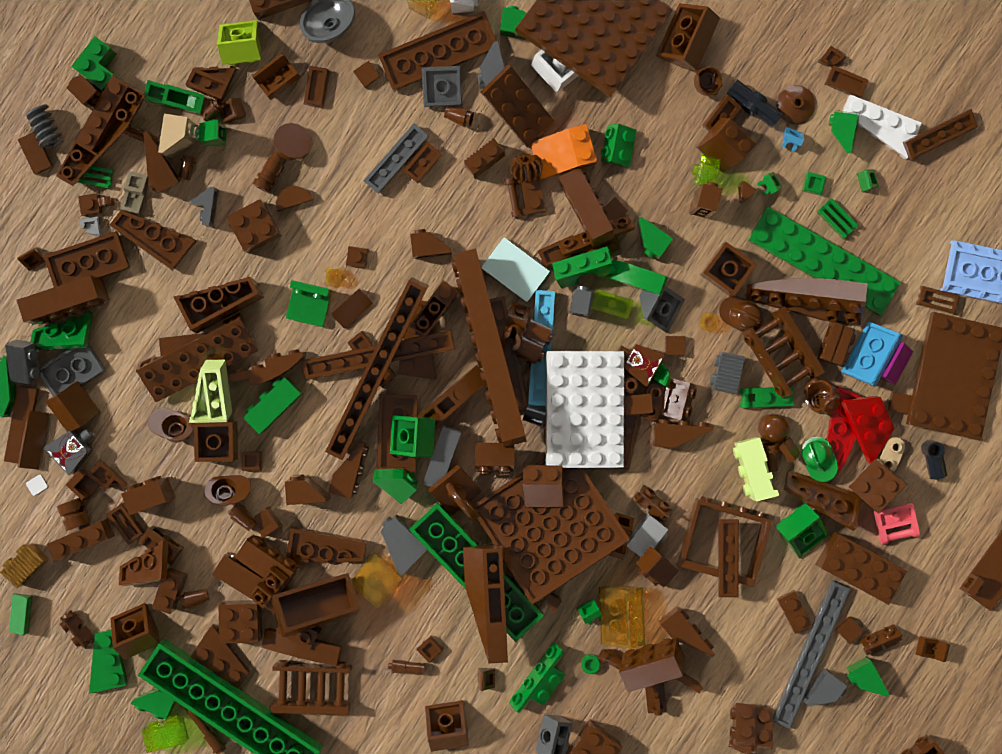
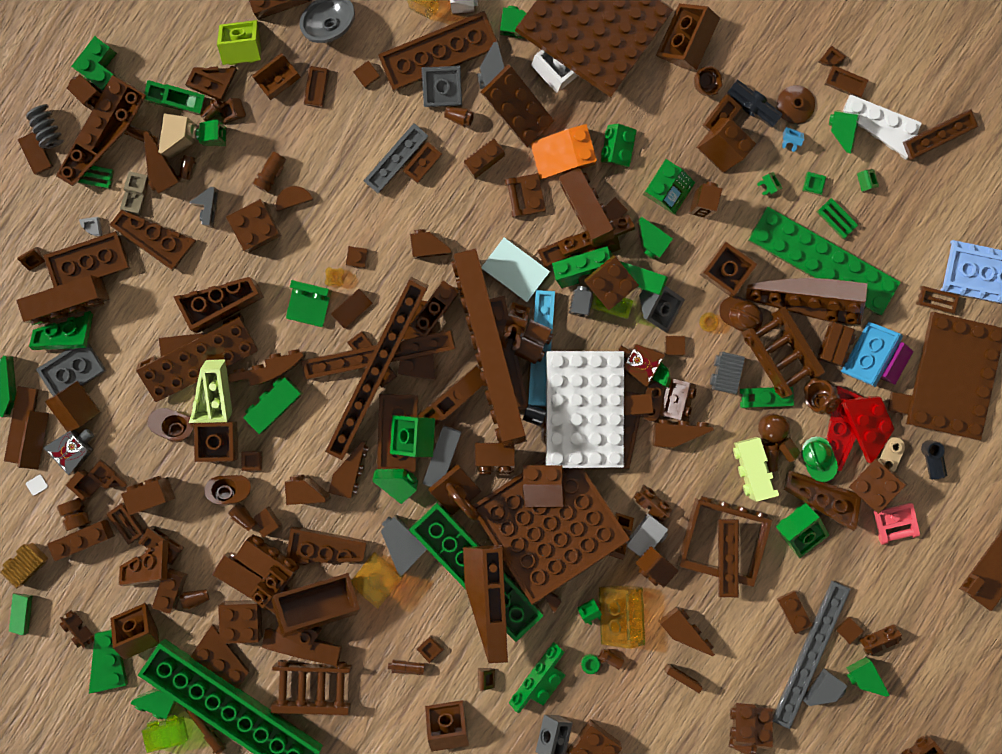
(22, 361): dark grey brick -> none
(92, 203): reddish brown plate -> none
(292, 141): reddish brown tile -> none
(526, 167): reddish brown gear -> none
(611, 282): none -> reddish brown plate
(634, 382): reddish brown pin -> none
(652, 664): reddish brown brick -> none
(656, 699): reddish brown hinge -> none
(669, 186): none -> green slope
(706, 170): clear neon green brick -> none
(745, 191): reddish brown slope -> none
(861, 568): reddish brown piece -> none
(932, 648): reddish brown bracket -> none

